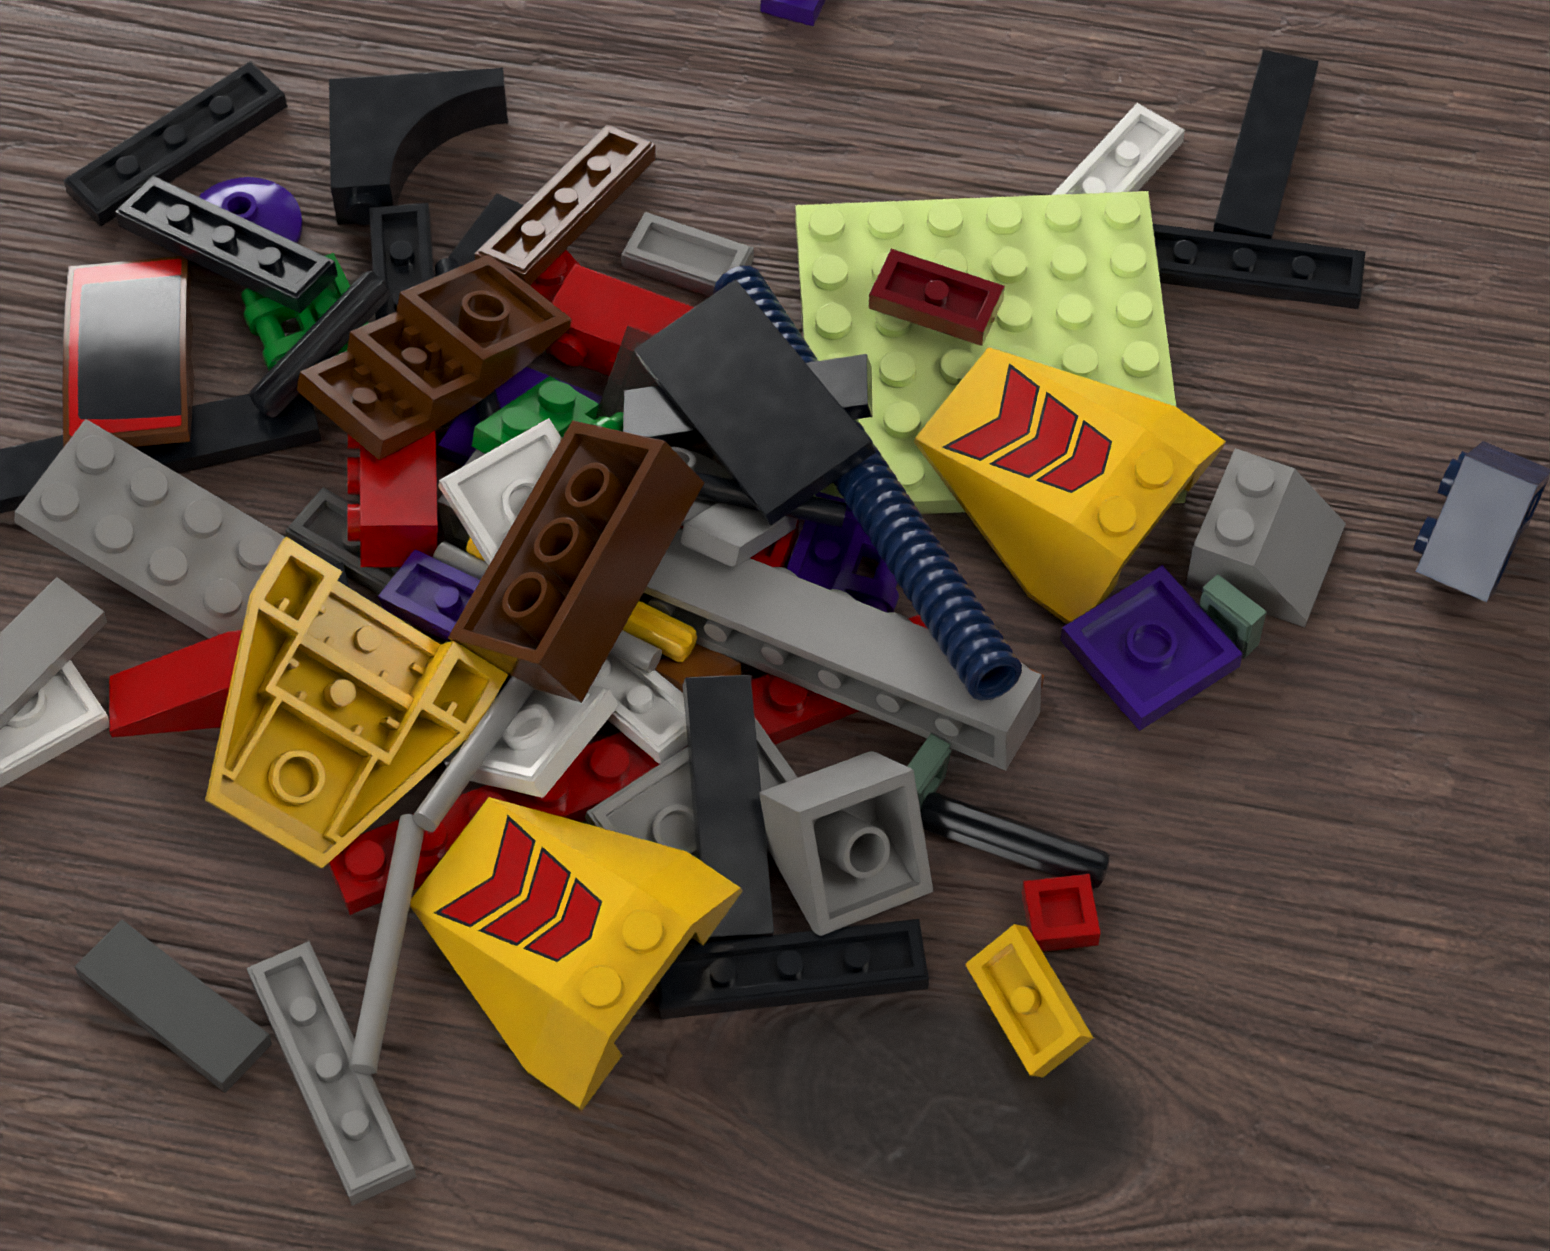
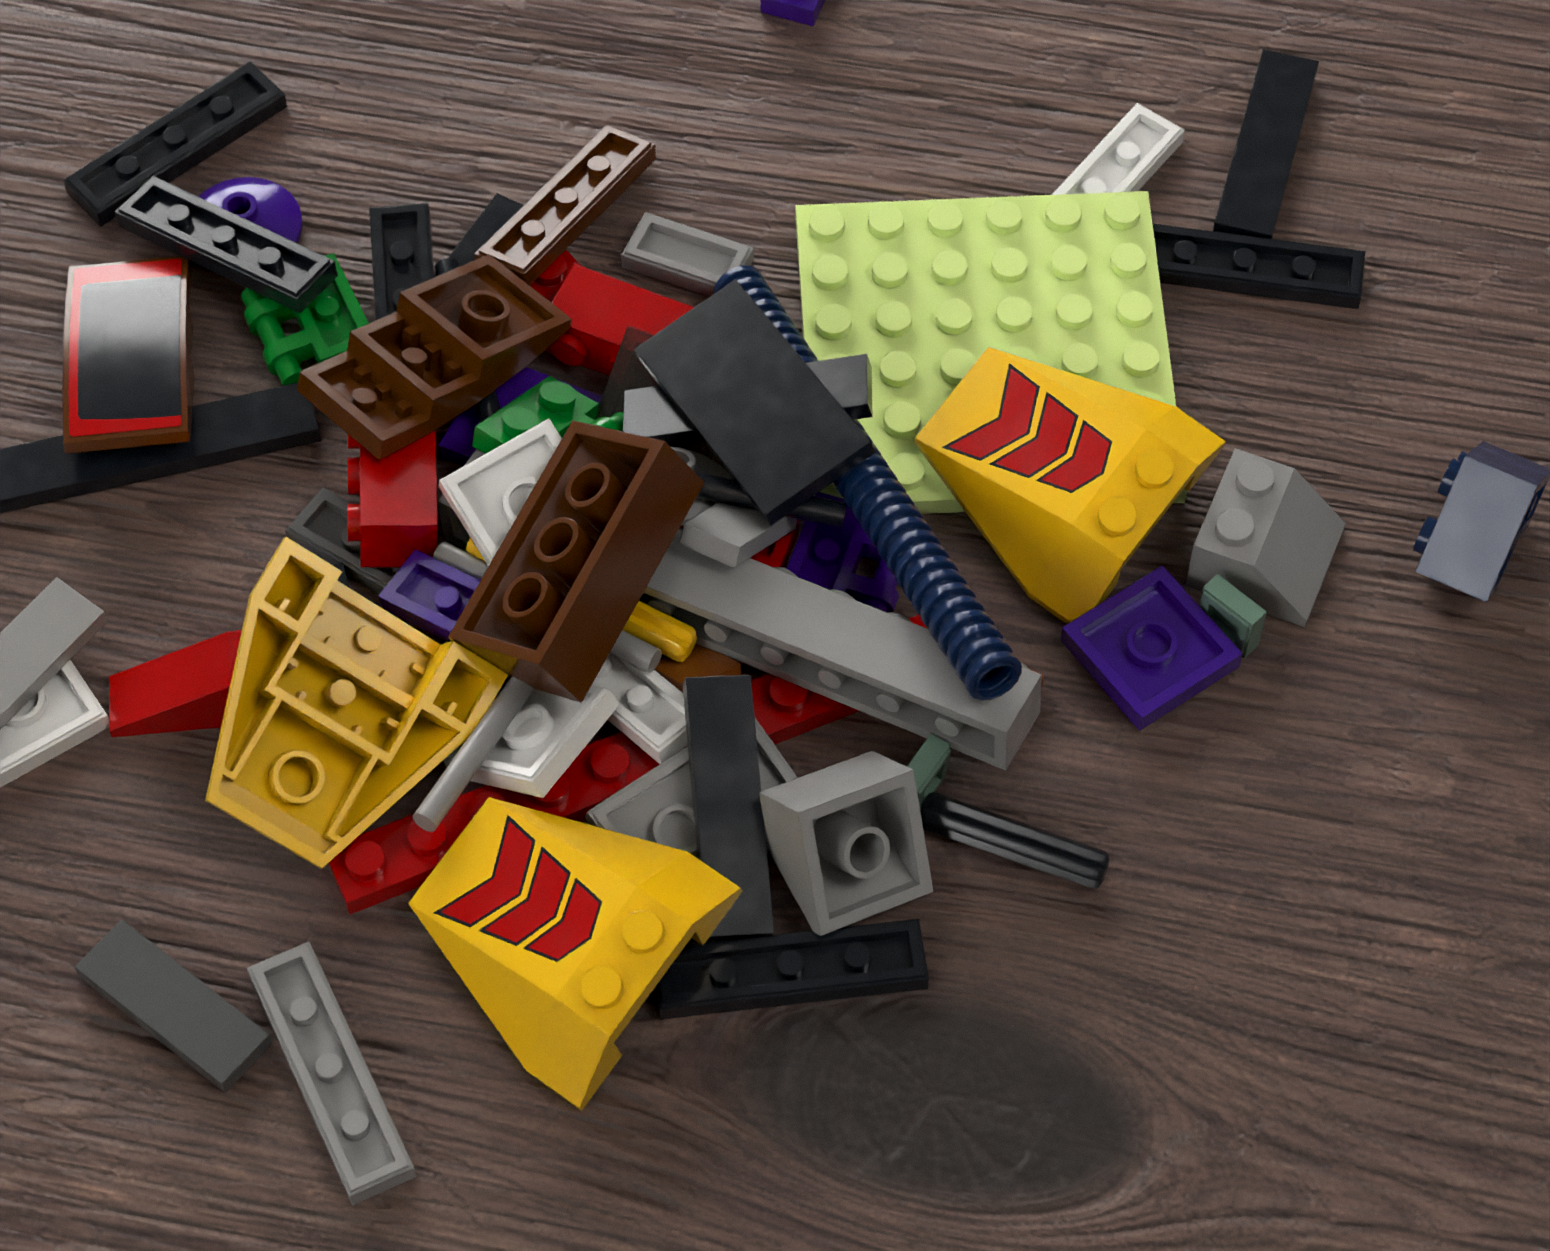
(149, 530): light grey plate -> none
(320, 342): black axle -> none
(387, 947): light grey bar -> none
(393, 122): black arch -> none
(936, 297): dark red plate -> none
(1029, 1001): yellow plate -> none
(1061, 912): red plate -> none

